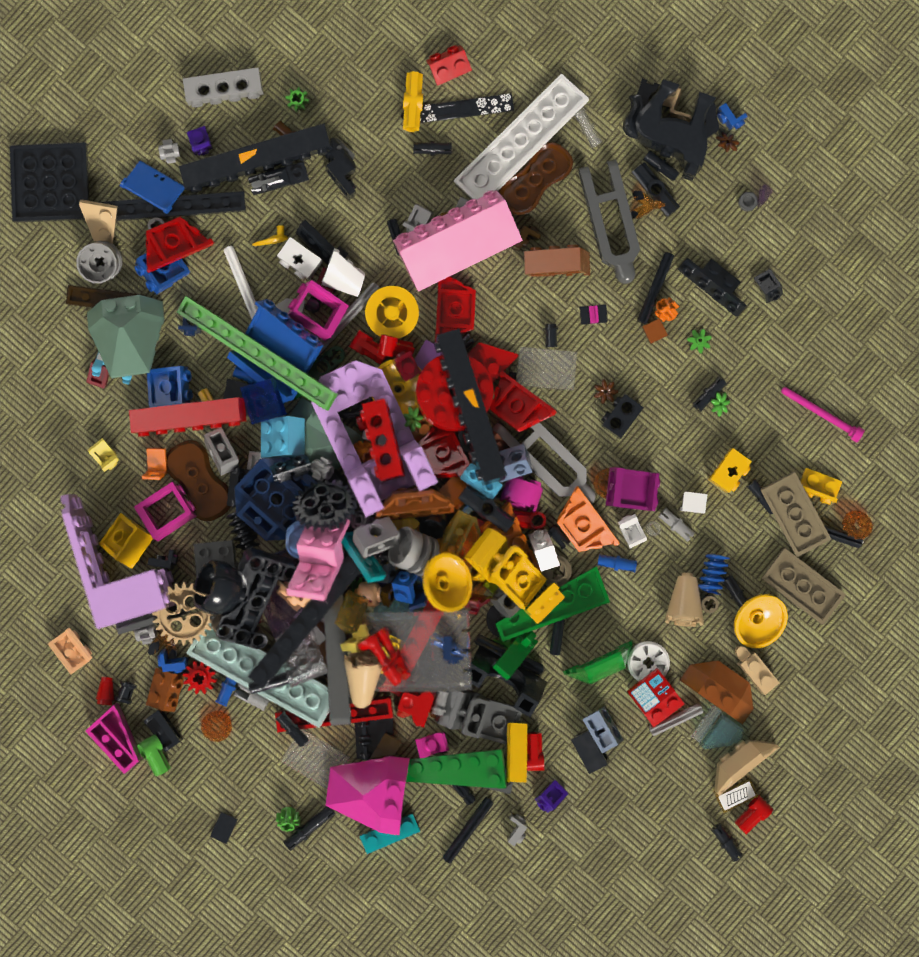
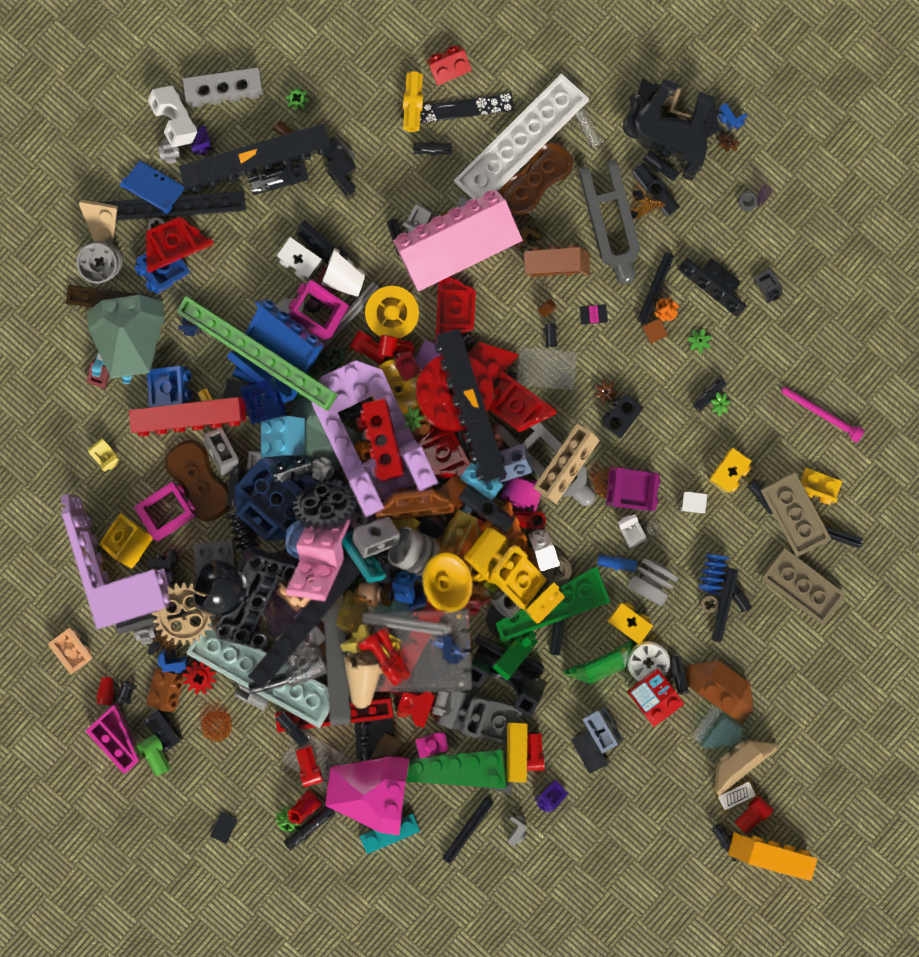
(48, 181): black plate -> none
(156, 463): orange bracket -> none
(168, 103): none -> white arch
(228, 687): blue pin -> none
(241, 280): white axle -> none
(280, 237): yellow bar -> none
(305, 806): none -> red piece
(309, 770): none -> red piece
(407, 624): none -> light grey axle
(463, 791): black axle -> none
(547, 308): none -> reddish brown tile
(558, 535): black pin -> none
(566, 463): none -> tan brick
(584, 524): orange wing -> none
(636, 632): none -> yellow brick
(653, 581): none -> light grey wheel
(676, 524): light grey pin -> none
(676, 719): light grey axle -> none
(679, 675): none -> black axle
(685, 603): tan cone -> none
(724, 604): none -> black axle
(756, 670): tan brick -> none
(765, 626): yellow dish -> none
(773, 856): none -> light orange wedge
(863, 521): clear orange gear -> none

